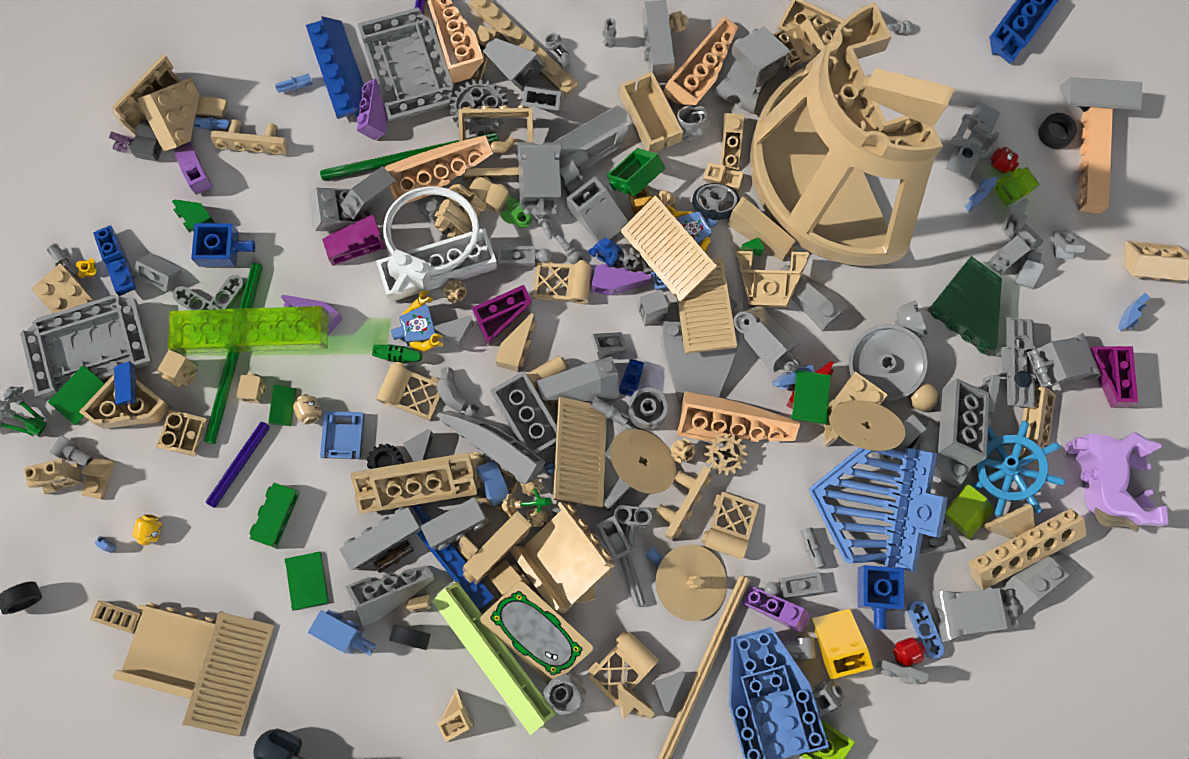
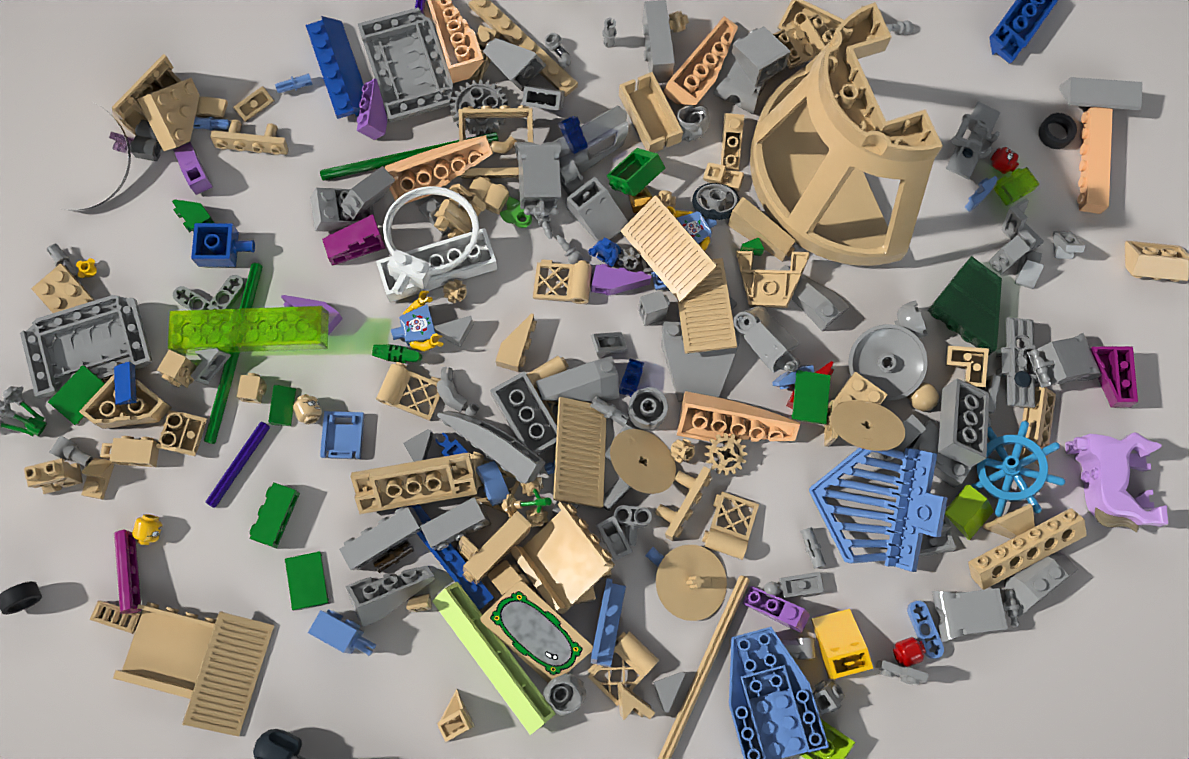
(104, 544): medium blue tile -> none
(115, 260): blue slope -> none
(127, 170): none -> black sticker
(127, 572): none -> magenta brick
(131, 451): none -> tan brick
(156, 271): light grey panel -> none
(211, 363): none -> light grey slope
(253, 104): none -> tan slope
(383, 450): black tyre -> none
(409, 637): black tyre -> none
(451, 448): none -> blue plate
(500, 312): magenta wedge -> none
(522, 255): light grey plate -> none
(573, 134): none -> clear blue leg
(608, 624): none -> medium blue fence
(632, 580): light grey axle -> none
(881, 591): blue brick -> none
(908, 95): tan slope -> none
(974, 361): none -> tan brick
(1132, 313): medium blue slope -> none

